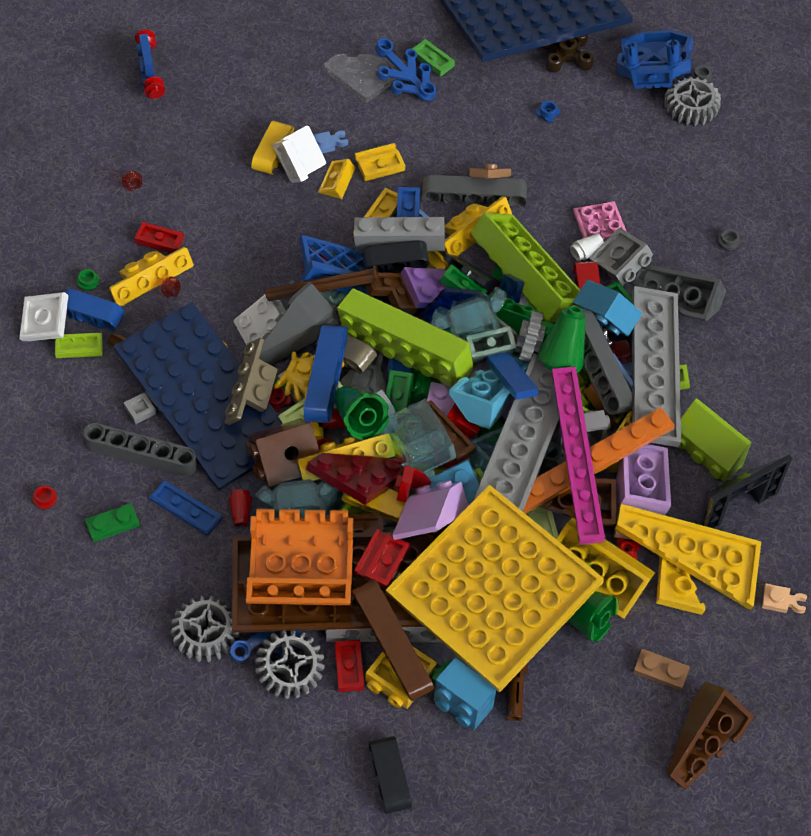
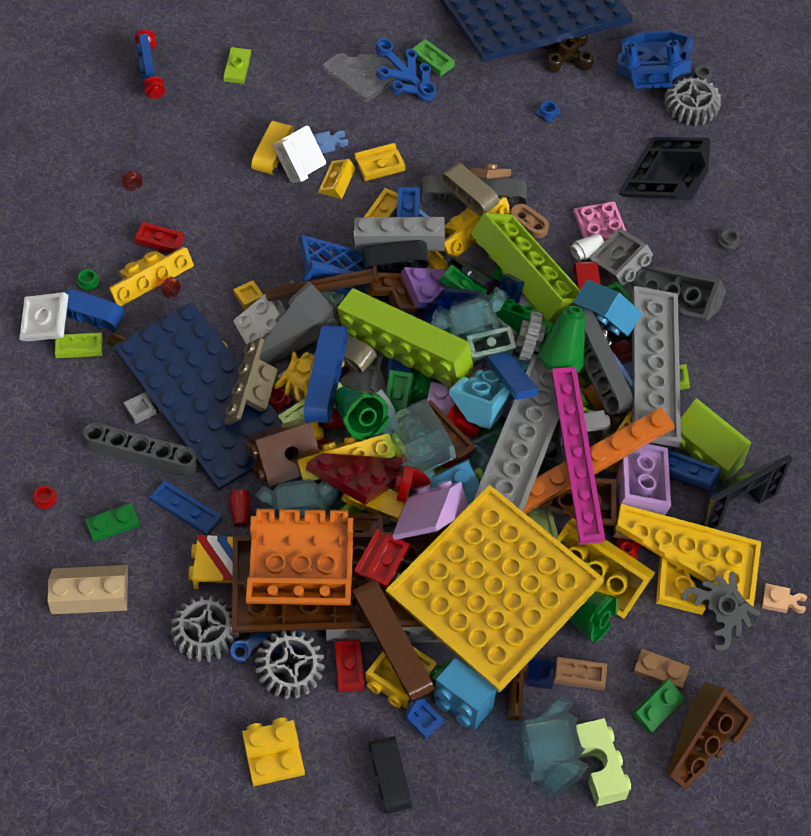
(88, 589): none -> tan slope
(212, 560): none -> panel
(237, 65): none -> lime plate
(247, 294): none -> yellow plate
(273, 751): none -> yellow plate
(423, 717): none -> blue plate
(469, 189): none -> dark tan beam
(531, 220): none -> medium nougat plate
(540, 674): none -> clear blue plate
(553, 748): none -> clear light blue slope
(580, 673): none -> medium nougat plate
(610, 783): none -> yellowish green arch
(658, 706): none -> green plate
(671, 170): none -> black slope
(692, 470): none -> blue tile
(726, 606): none -> dark grey animal

